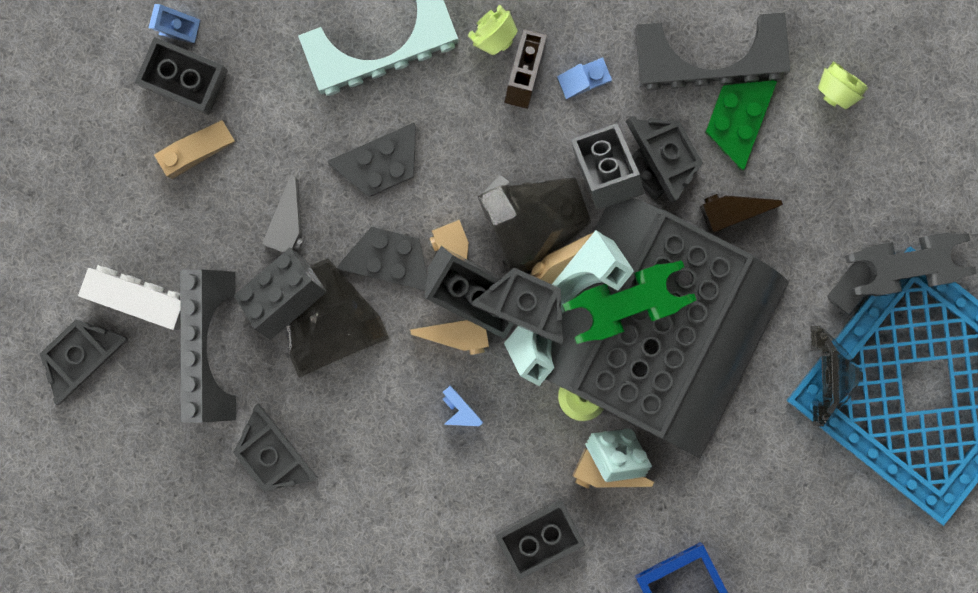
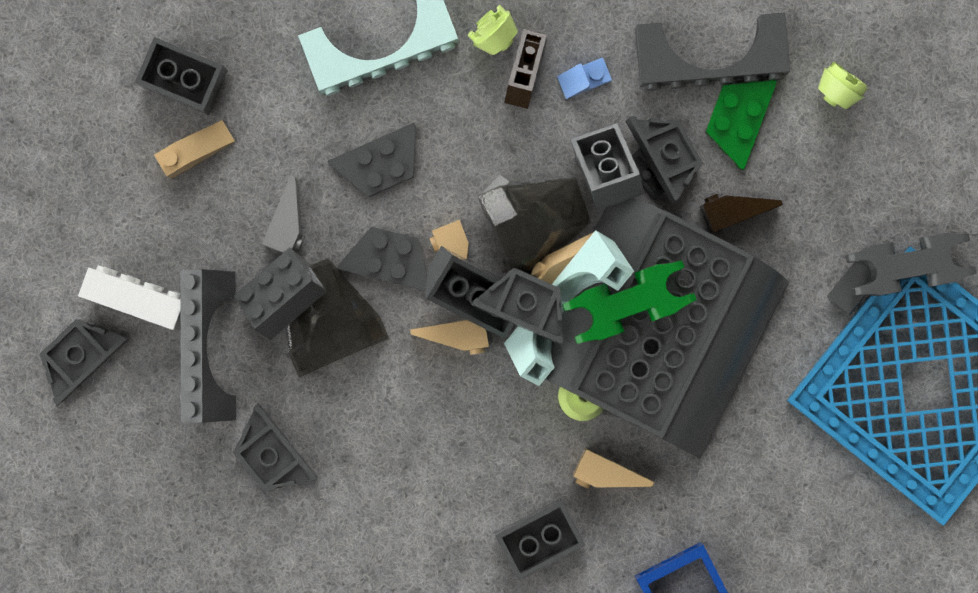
(174, 23): light blue slope -> none
(465, 415): light blue slope -> none
(618, 455): light aqua brick -> none
(839, 375): clear smoke wedge -> none

